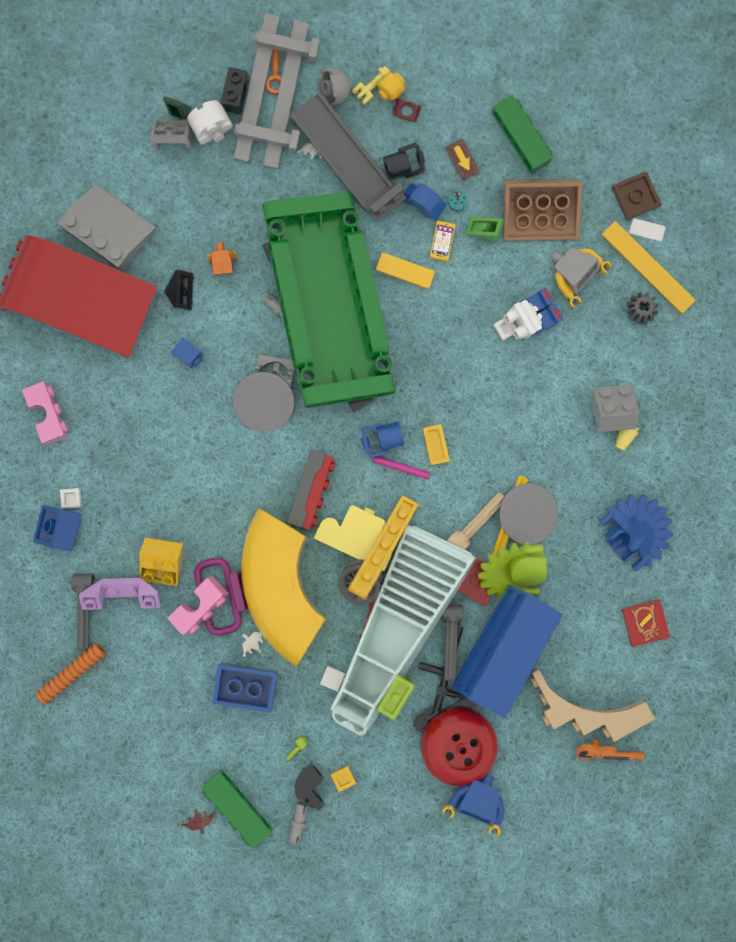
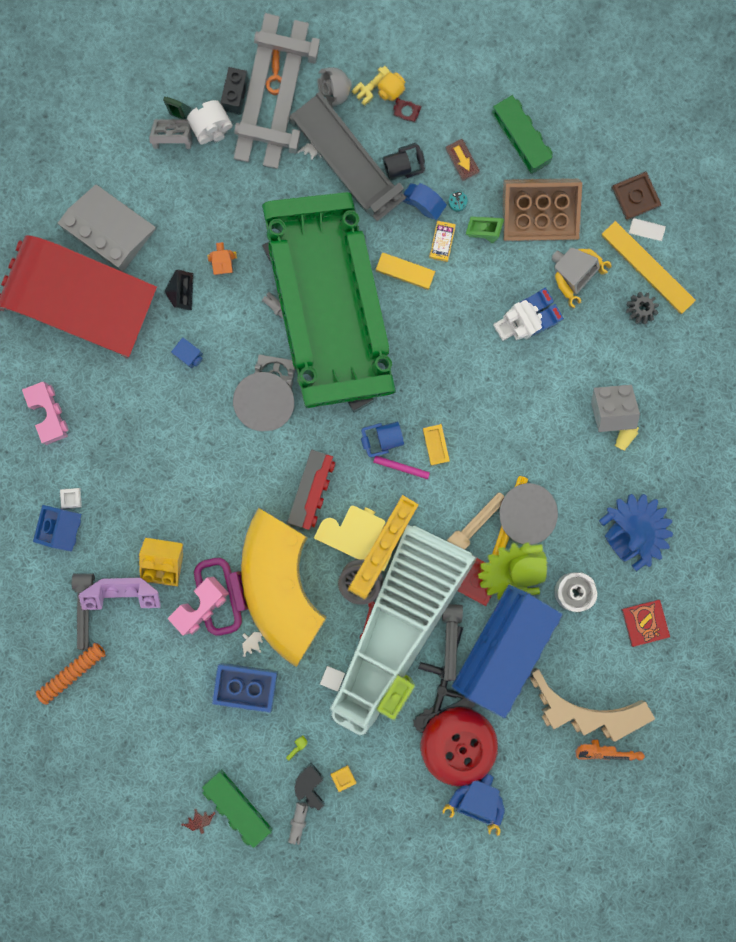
(586, 589): none -> white brick

